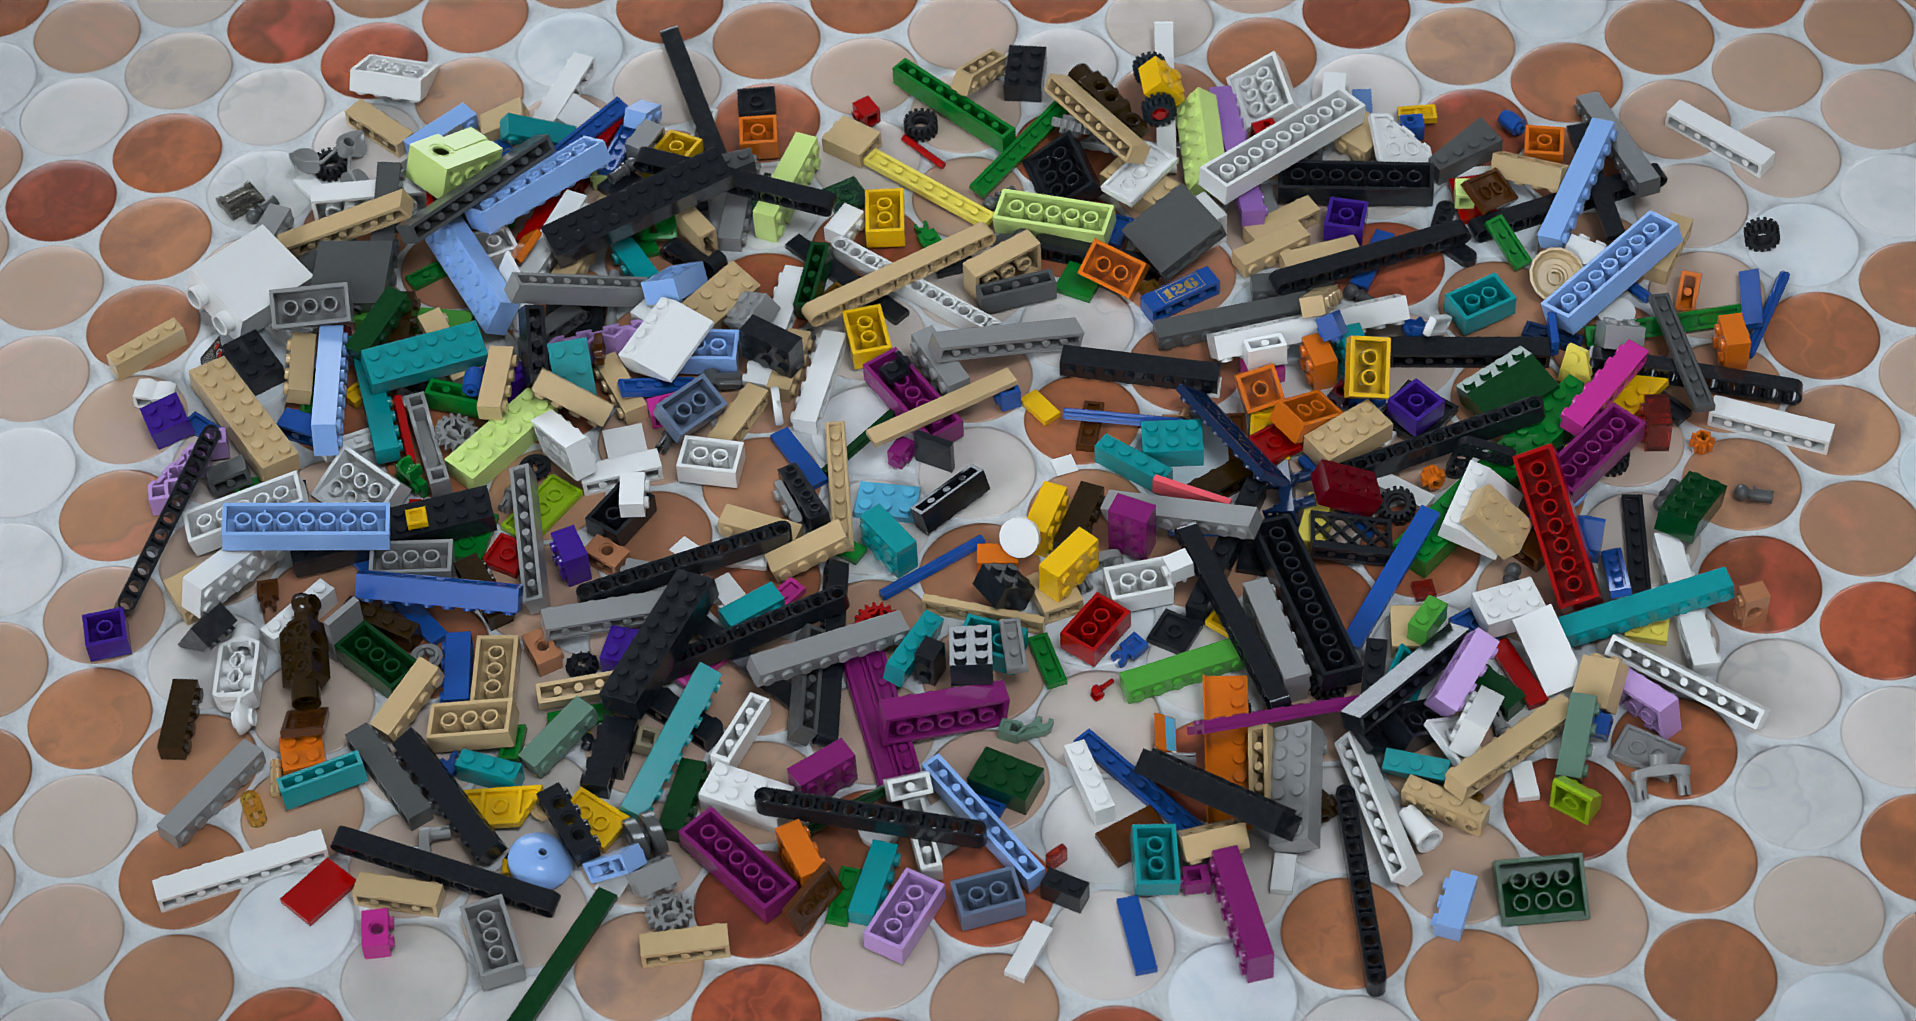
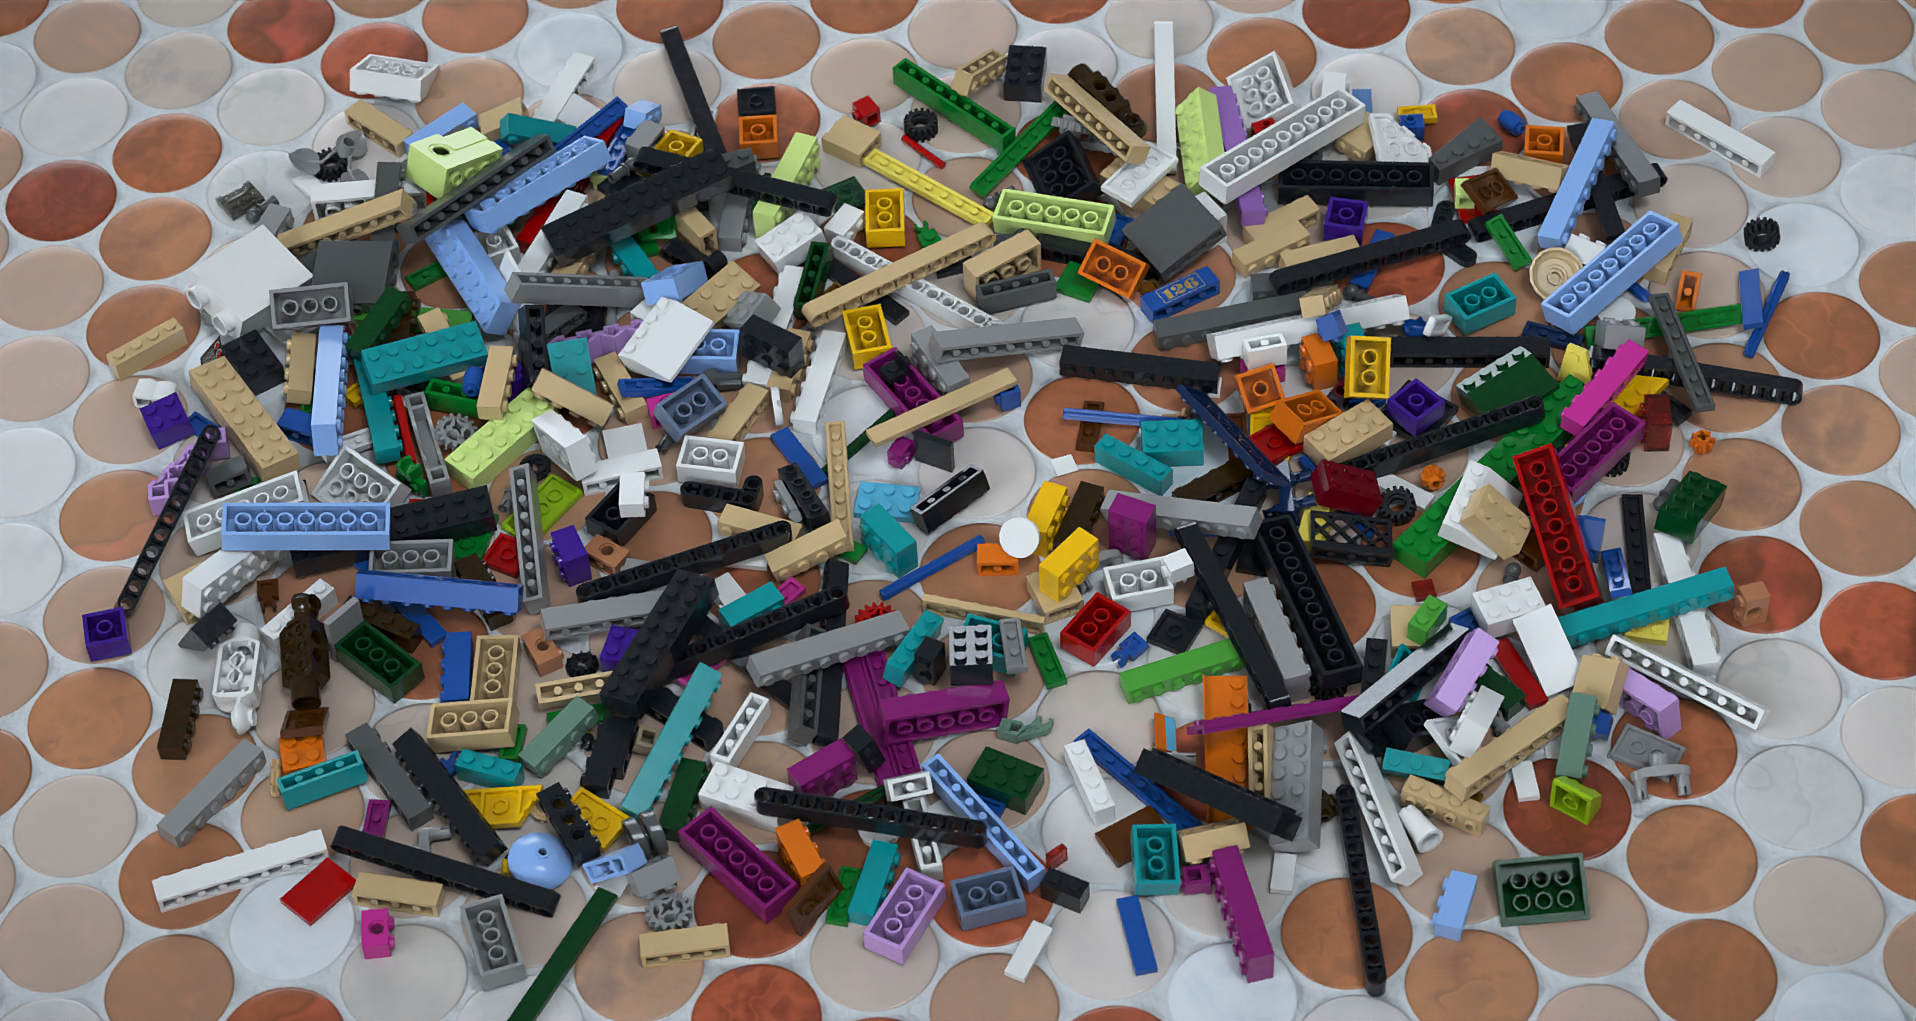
(257, 807): clear yellow beam -> none
(377, 817): none -> magenta plate
(407, 699): tan brick -> none
(416, 518): yellow tile -> none
(432, 651): light grey gear -> none
(525, 245): orange tile -> none
(599, 349): reddish brown plate -> none
(683, 545): white sticker -> none
(715, 497): none -> black beam
(789, 241): none -> white brick
(864, 748): none -> black brick
(1004, 586): black brick -> none
(1040, 407): yellow tile -> none
(1097, 691): red hand -> none
(1161, 86): brick -> none
(1172, 488): coral tile -> none
(1392, 575): blue tile -> none
(1467, 448): black beam -> none
(1552, 332): blue tile -> none
(1731, 341): orange brick -> none
(1742, 492): dark grey pin -> none
(1771, 424): white brick -> none

